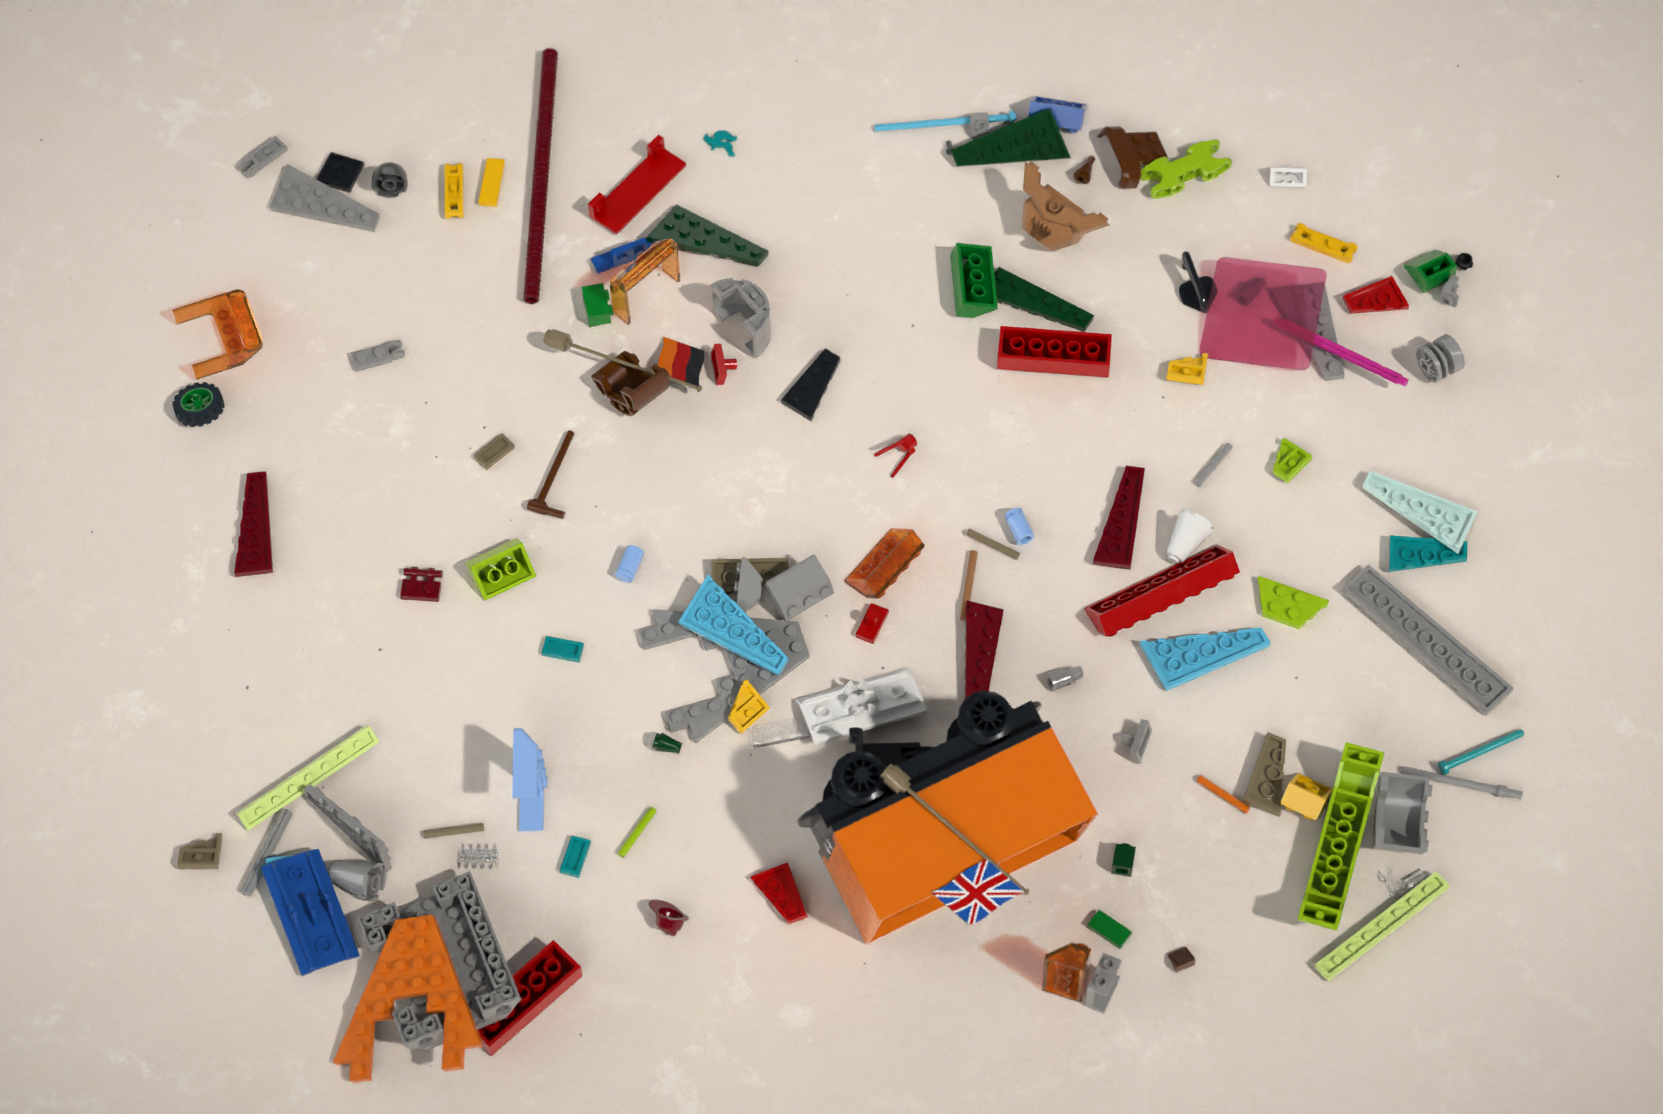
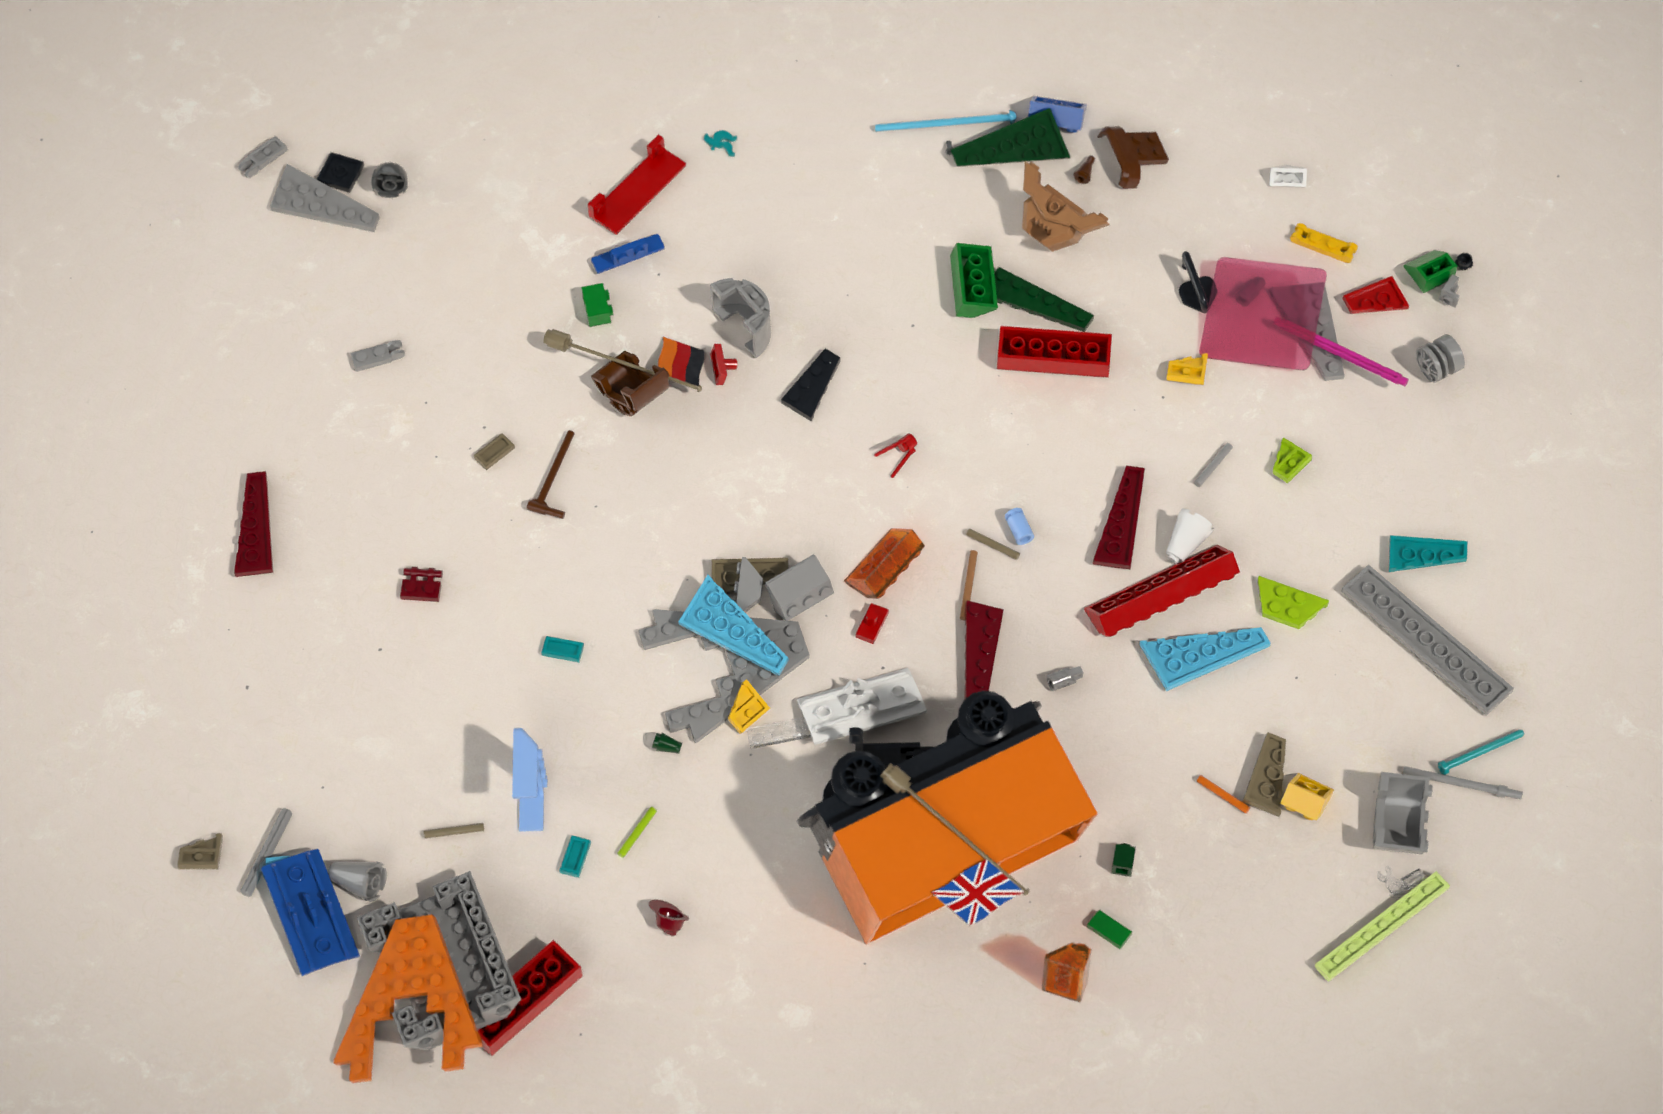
(197, 398): black wheel -> none
(235, 325): clear orange windscreen -> none
(310, 774): yellowish green plate -> none
(351, 826): light grey wing -> none
(454, 190): yellow plate -> none
(477, 856): clear piece -> none
(491, 182): yellow tile -> none
(501, 569): lime slope -> none
(540, 177): dark red piece -> none
(629, 563): light blue piece -> none
(660, 251): clear orange windscreen -> none
(705, 237): dark green wing -> none
(782, 892): red wing -> none
(979, 124): light grey bracket -> none
(1103, 983): light grey panel -> none
(1138, 742): light grey tile -> none
(1174, 174): lime piece -> none
(1181, 959): reddish brown slope -> none
(1341, 836): lime slope -> none
(1433, 514): light aqua wing -> none

